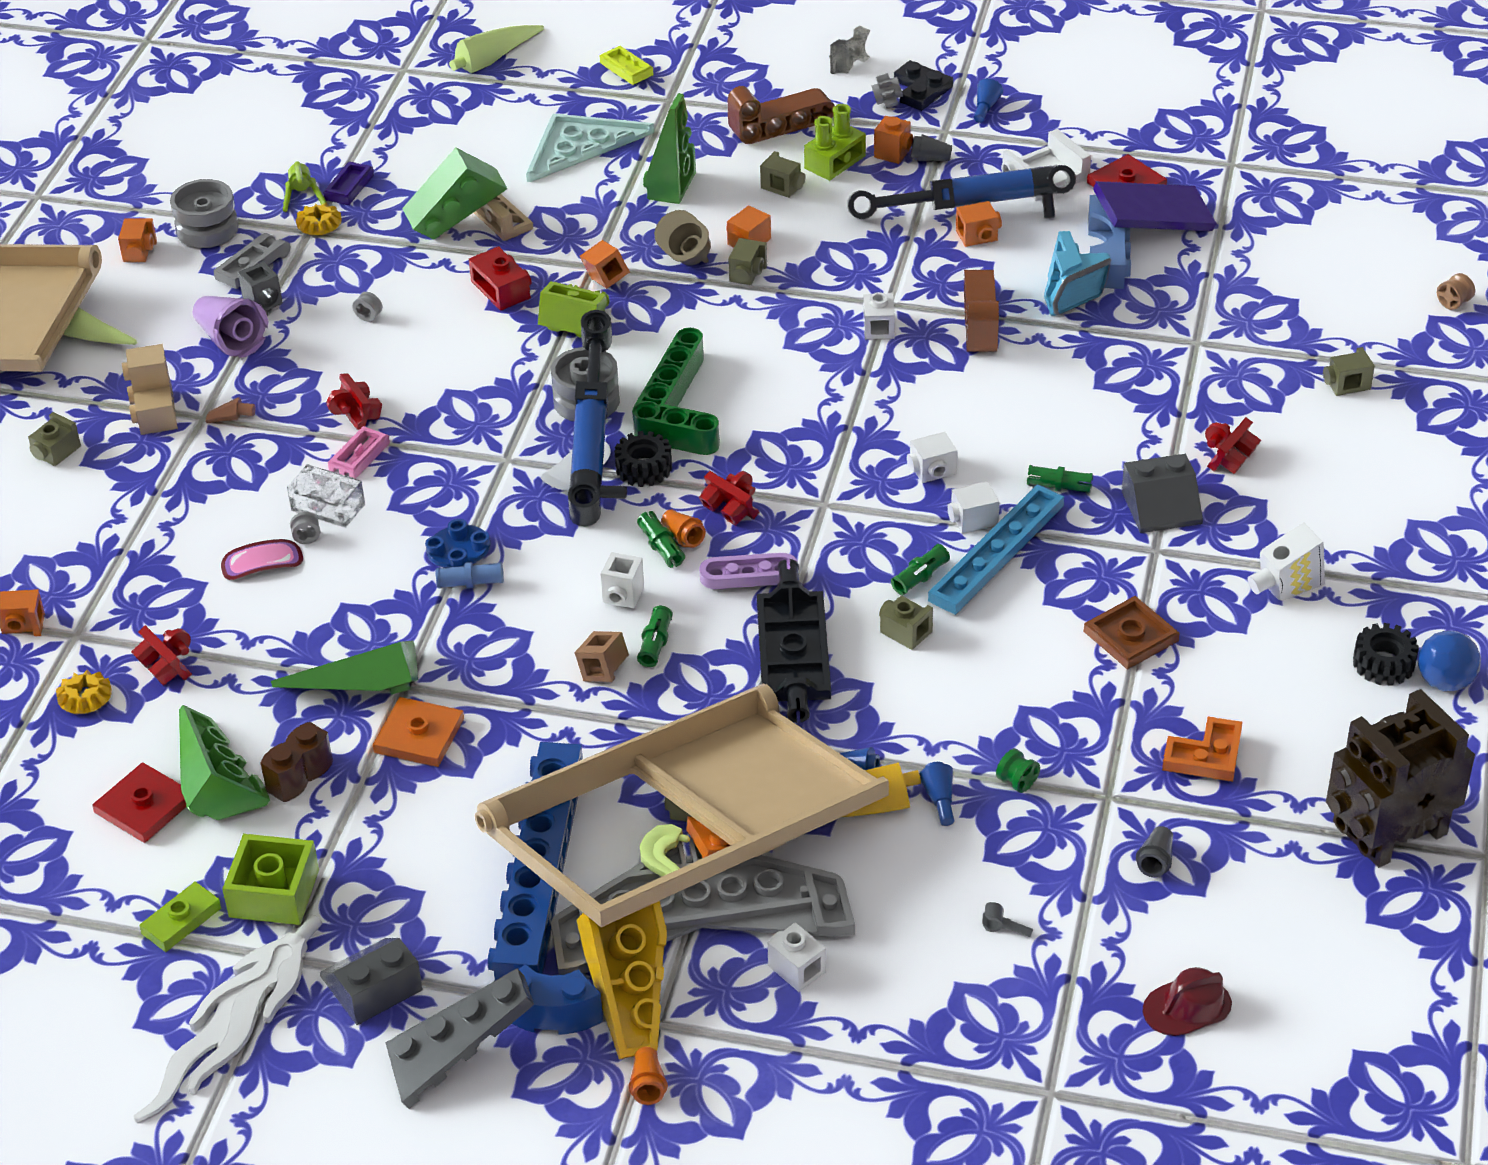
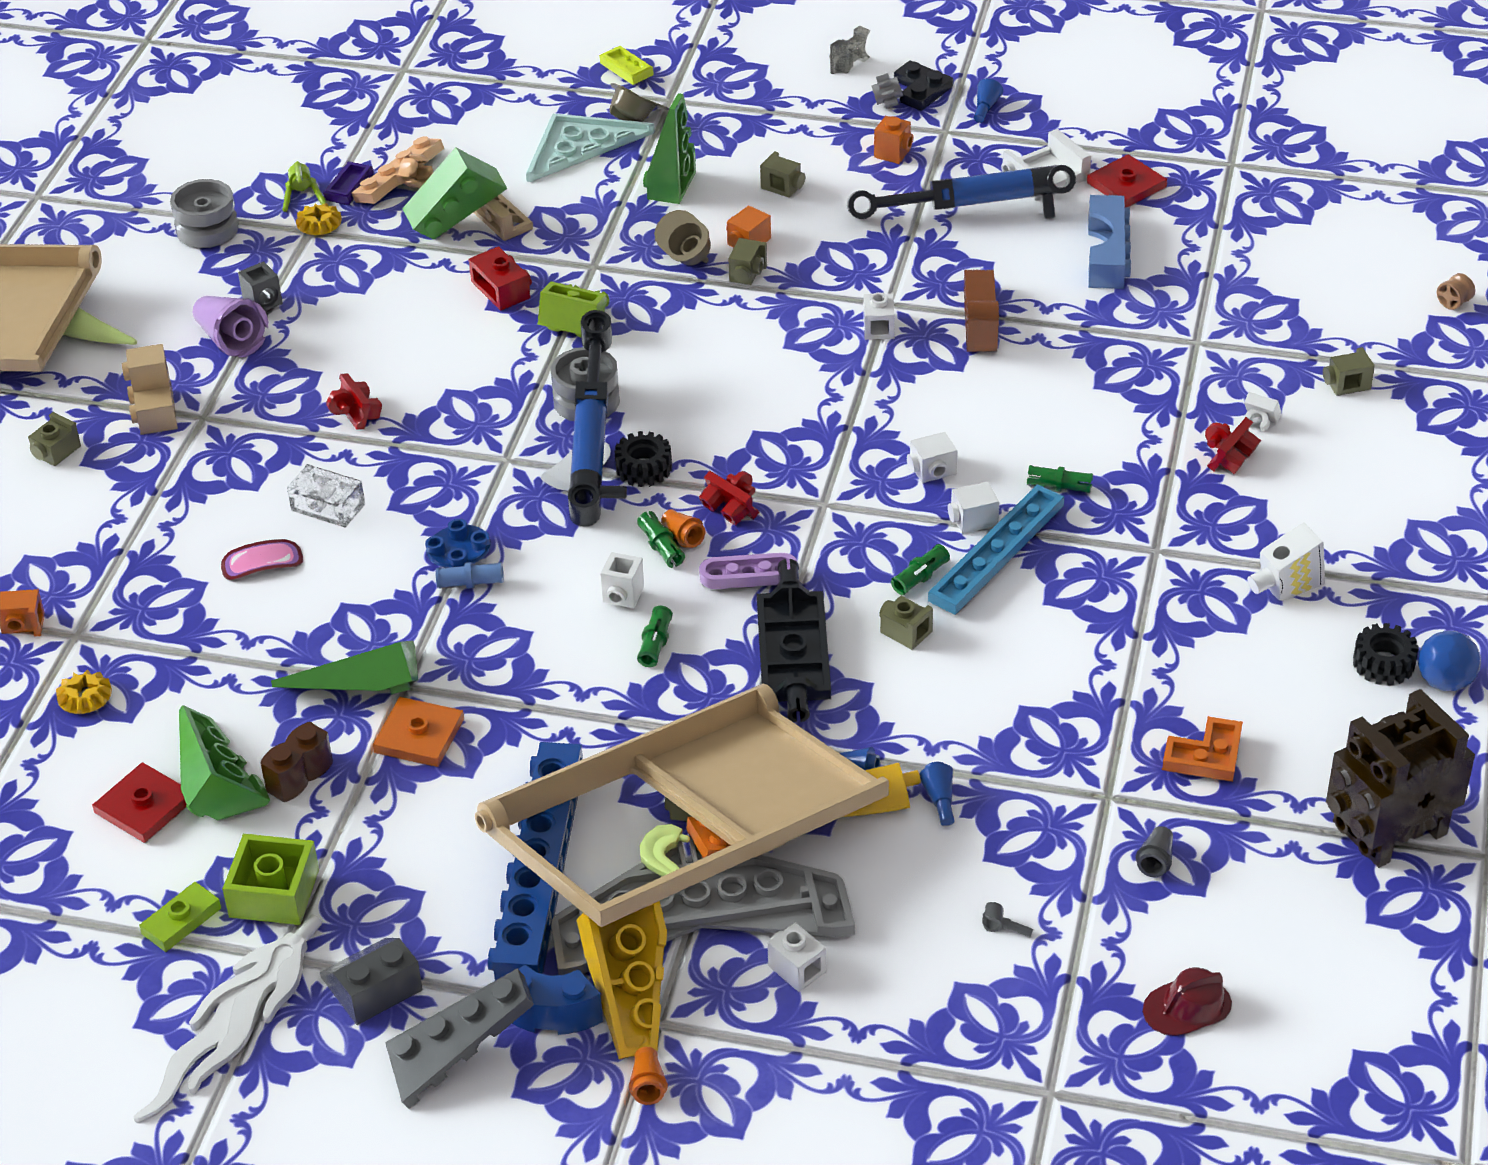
(137, 239): orange brick -> none
(168, 666): red hips -> none
(230, 411): nougat bar -> none
(261, 249): light grey plate -> none
(308, 534): light grey bush -> none
(363, 454): bright pink tile -> none
(367, 306): light grey bush -> none
(405, 169): none -> light nougat plate
(487, 47): yellowish green piece -> none
(601, 656): medium nougat brick -> none
(604, 264): orange brick -> none
(630, 106): none -> dark tan piece
(659, 401): green beam -> none
(766, 120): dark orange beam -> none
(834, 146): lime brick -> none
(930, 149): dark grey cone -> none
(977, 223): orange brick -> none
(1018, 770): green wheel -> none
(1074, 276): medium azure piece -> none
(1131, 632): dark orange tile -> none
(1154, 206): dark purple tile -> none
(1162, 493): dark grey slope -> none
(1262, 407): none -> white tile

